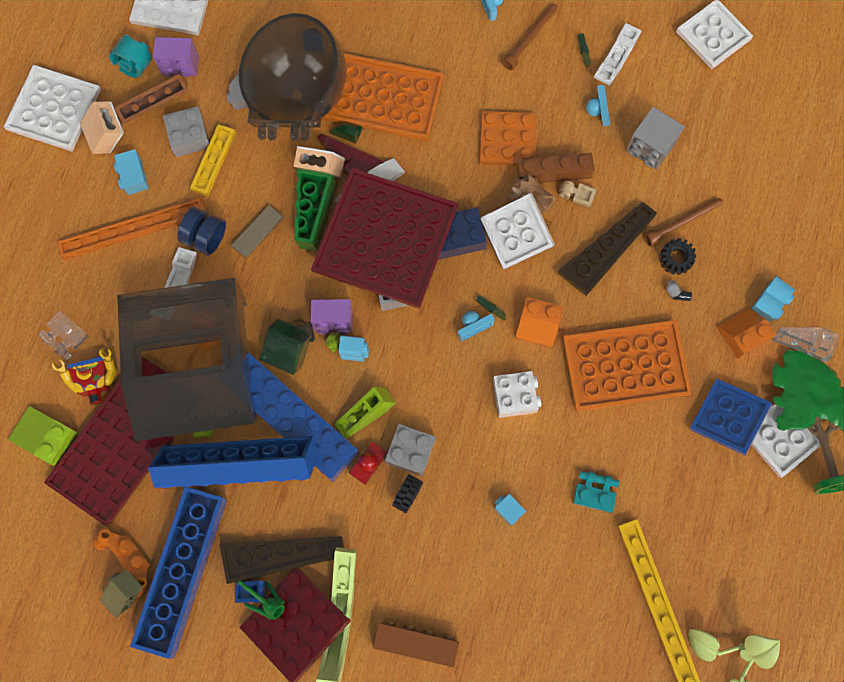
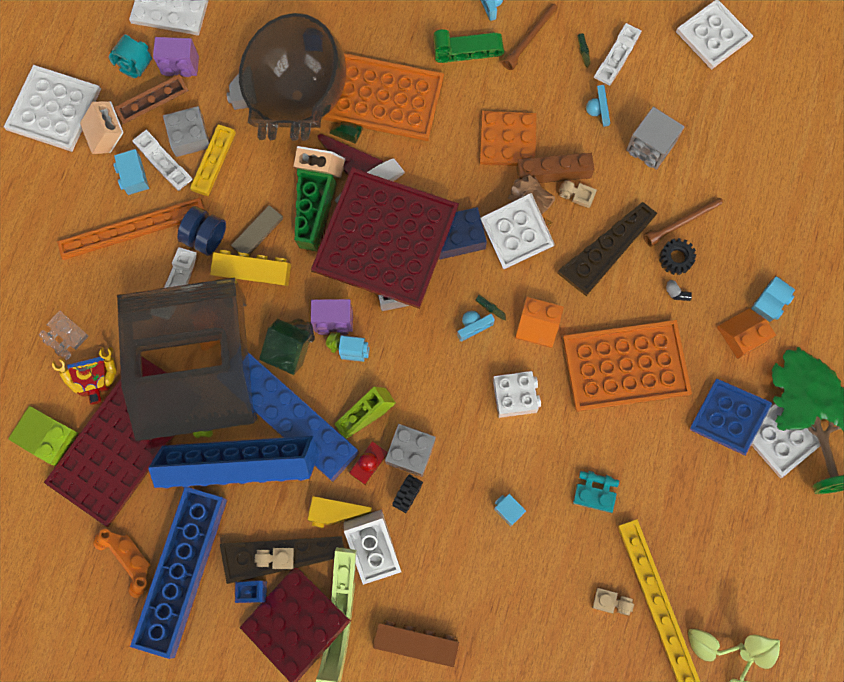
(120, 593): olive brick -> none
(162, 160): none -> white slope
(250, 269): none -> yellow brick
(272, 606): green plant -> none
(282, 558): none -> tan plate
(330, 512): none -> yellow slope
(374, 546): none -> white slope
(466, 47): none -> green beam
(606, 601): none -> tan plate
(810, 340): clear slope -> none

